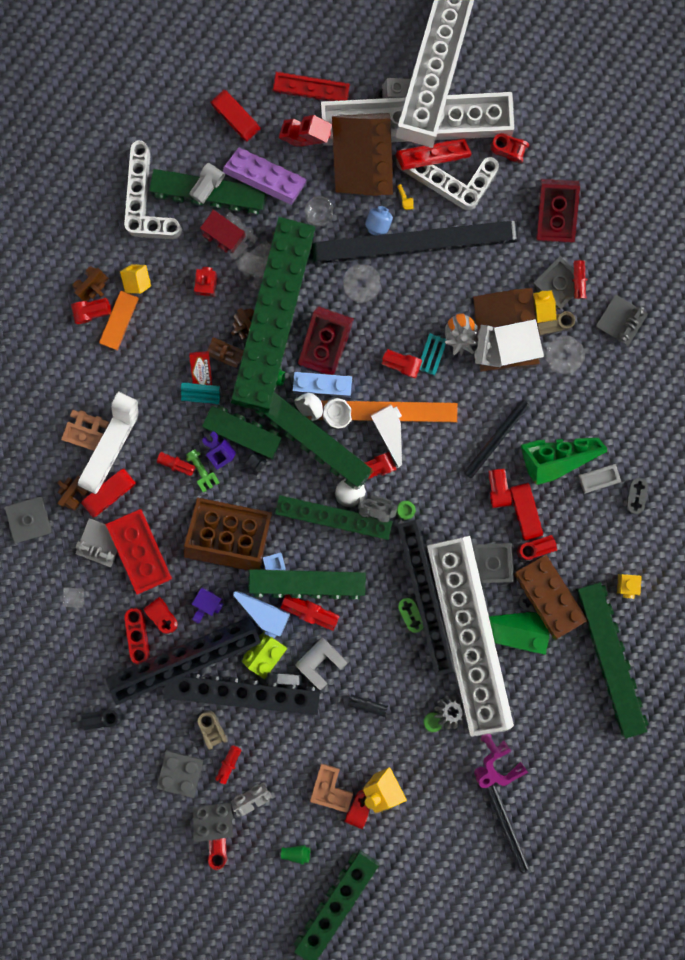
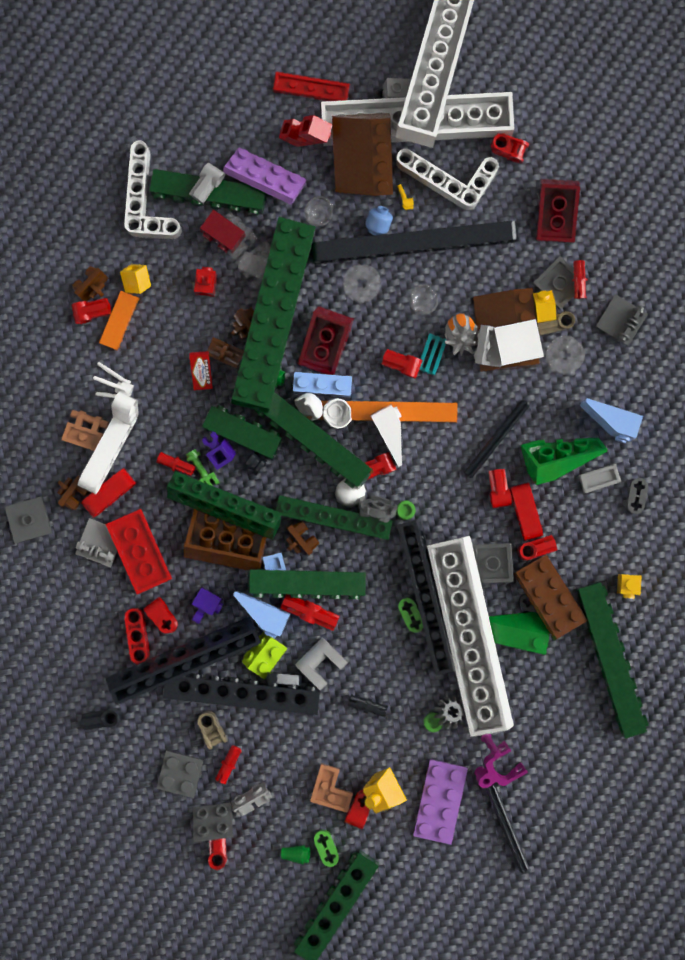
(73, 597): clear plate -> none
(124, 387): none -> white plant
(200, 393): teal tile -> none
(223, 505): none -> dark green brick
(235, 115): red beam -> none
(308, 545): none -> reddish brown hips
(322, 850): none -> bright green beam
(423, 300): none -> clear hair
(440, 153): red tile -> none
(440, 801): none -> medium lavender plate
(615, 421): none -> light blue slope

